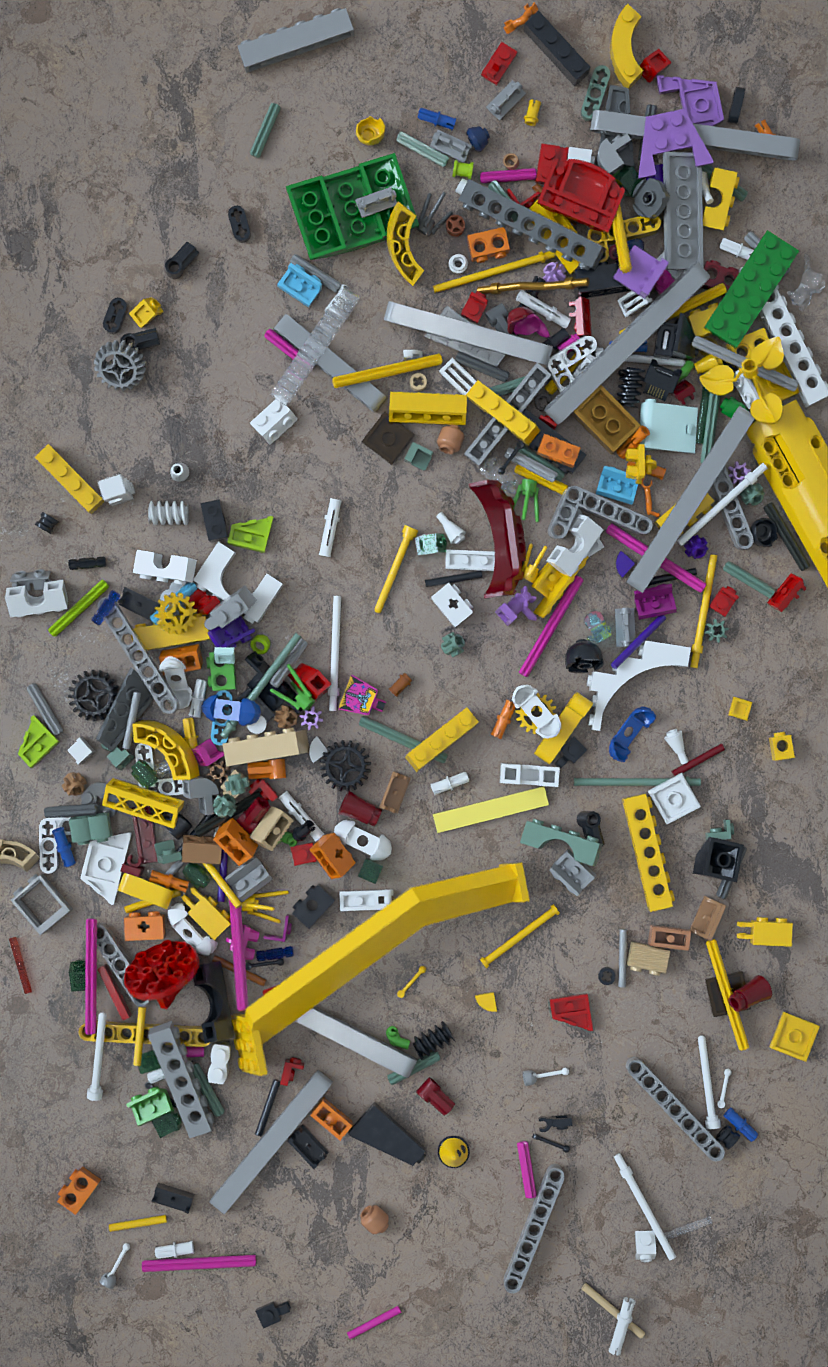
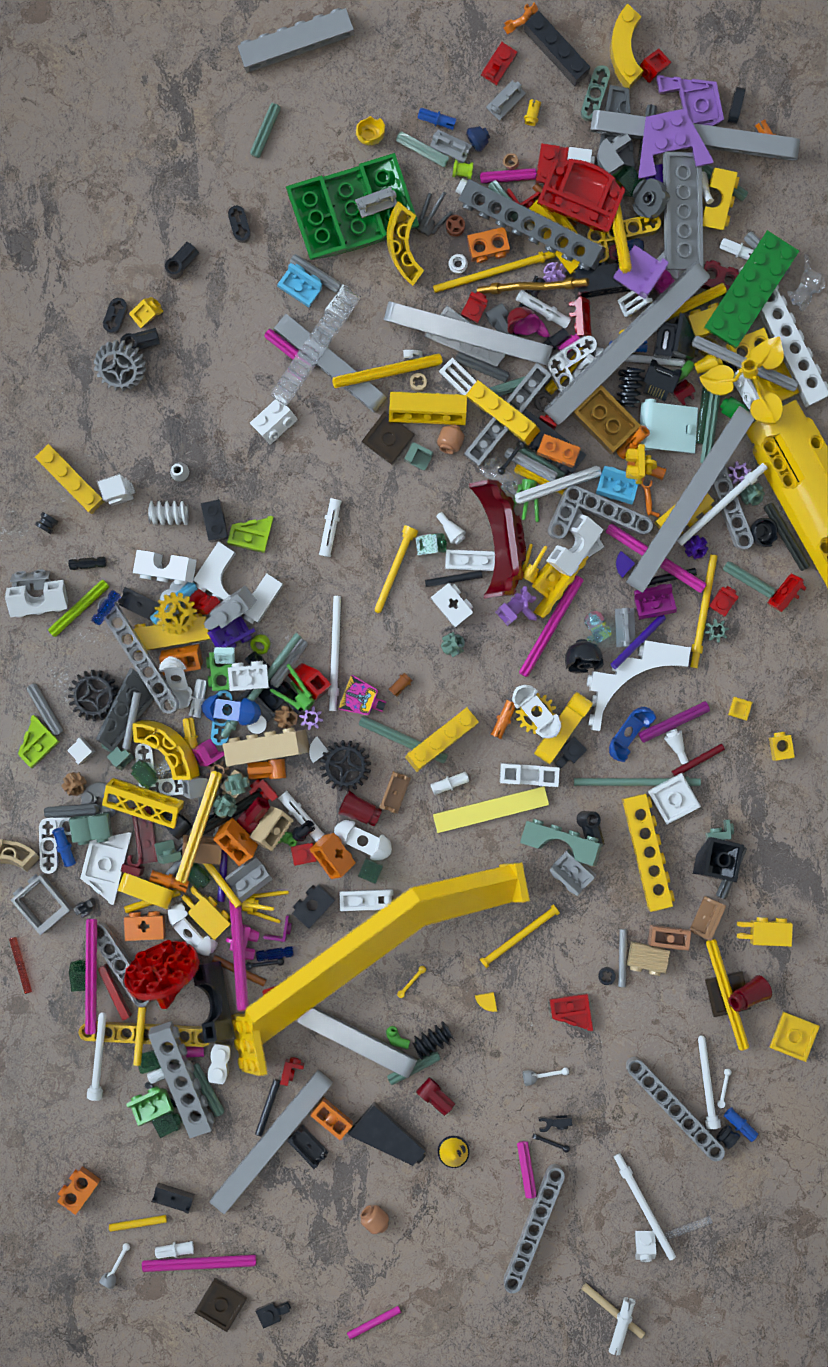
(84, 907): none -> black plate
(198, 827): none -> yellow axle
(220, 1305): none -> dark brown tile
(248, 677): none -> white bracket
(558, 484): none -> white axle
(674, 721): none -> magenta axle

